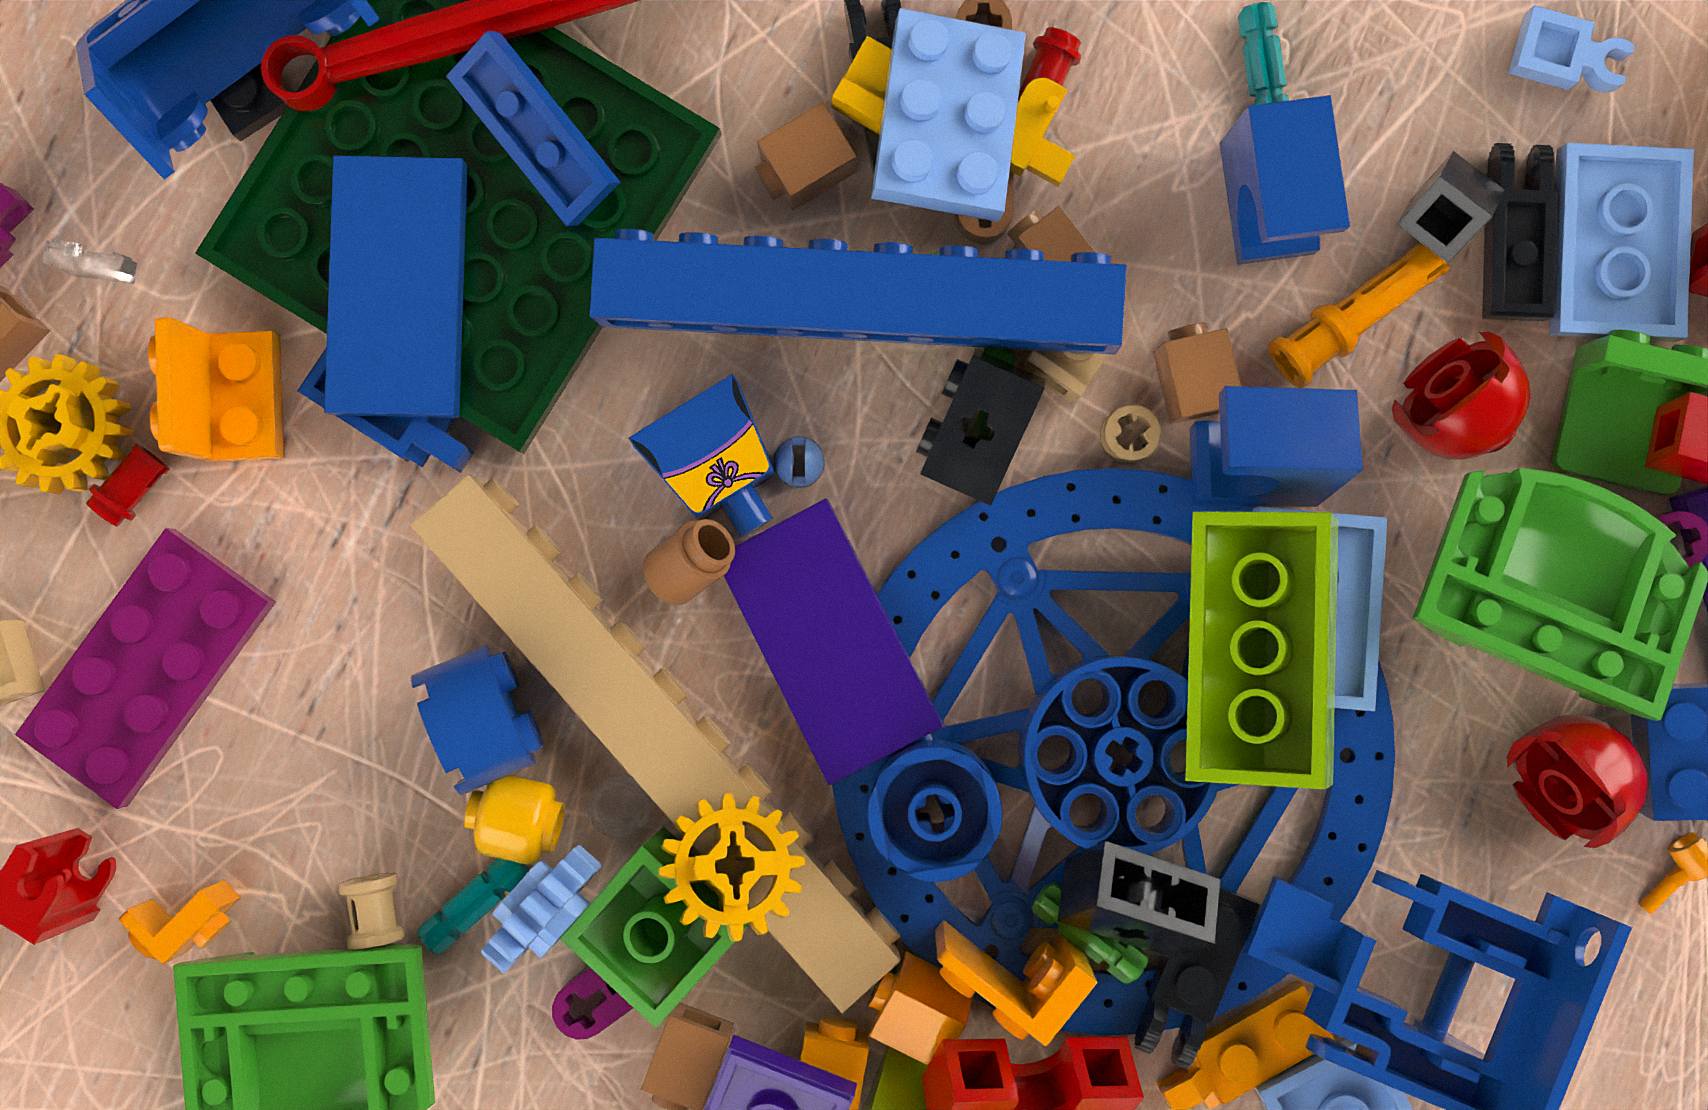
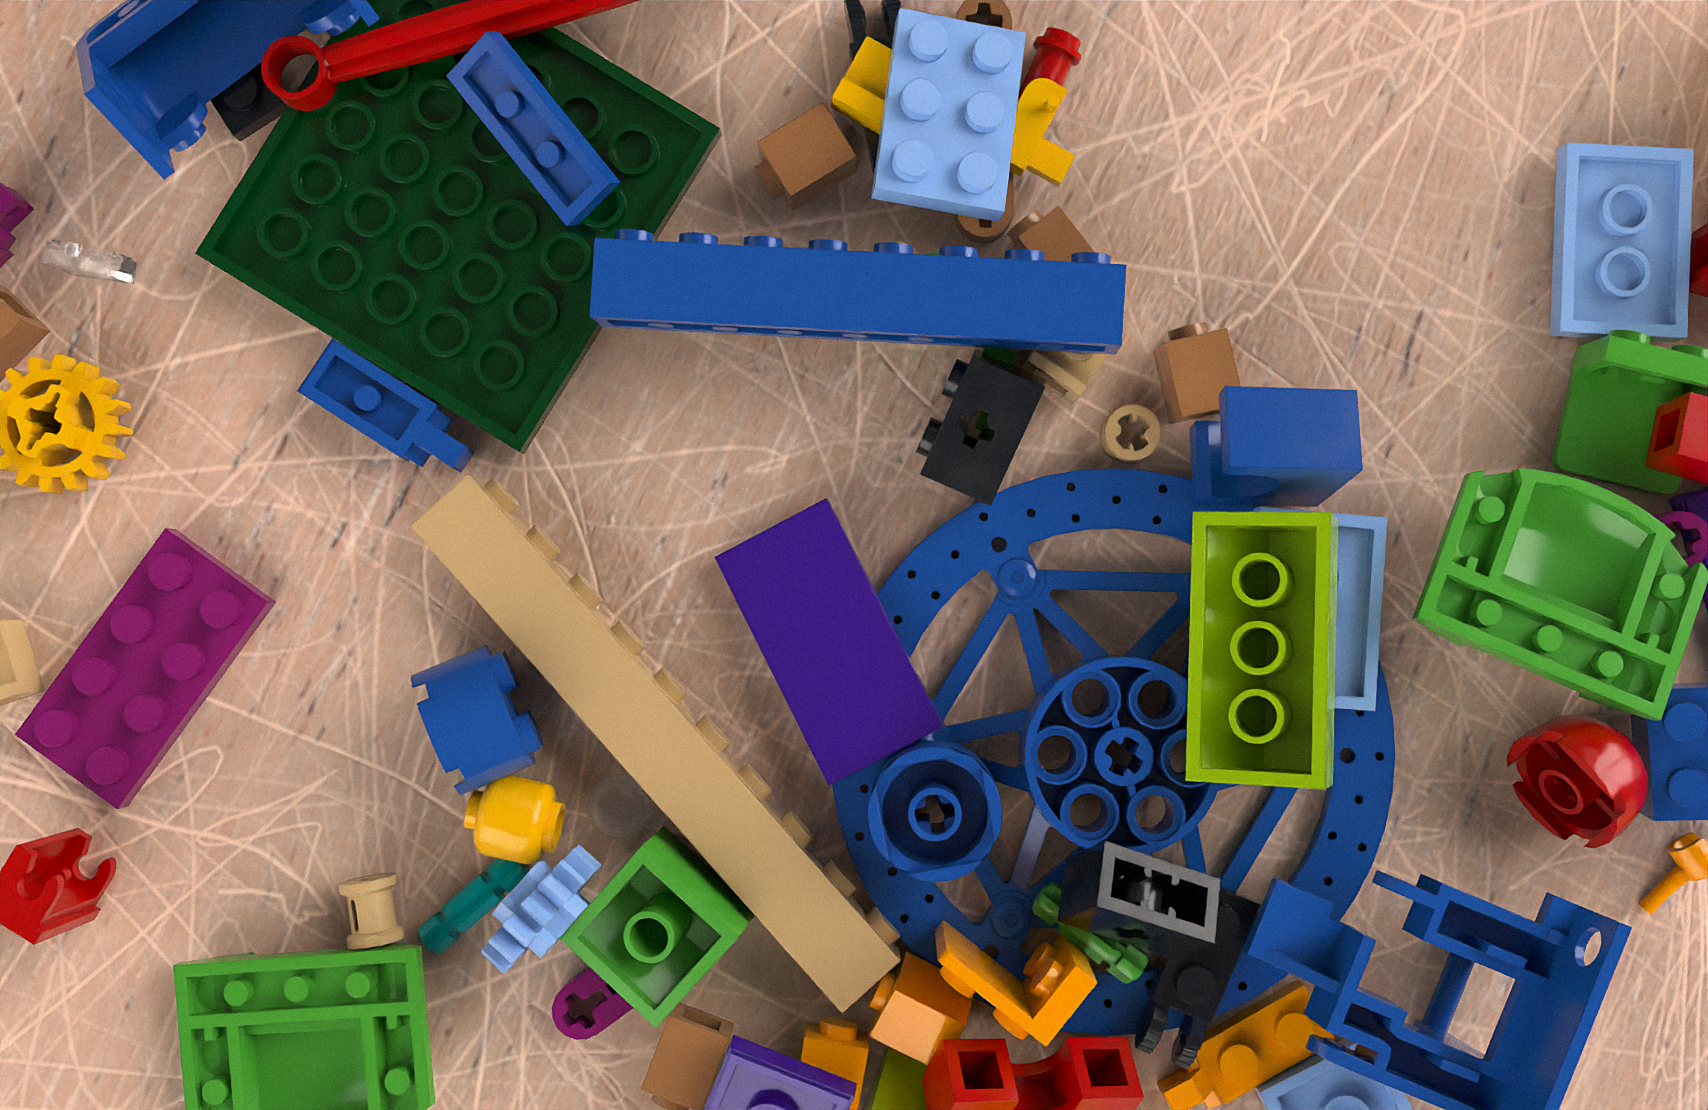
(126, 486): red pin -> none
(198, 923): light orange bracket -> none
(216, 393): light orange bracket -> none
(396, 287): blue tile -> none
(689, 561): medium nougat brick -> none
(711, 456): blue torso -> none
(759, 863): yellow gear -> none
(785, 461): medium blue hinge -> none
(1262, 53): teal axle -> none
(1283, 179): blue piece -> none
(1337, 327): light orange pin -> none
(1451, 207): black brick -> none
(1465, 399): red cylinder -> none
(1521, 239): black hinge -> none
(1560, 49): light blue plate -> none

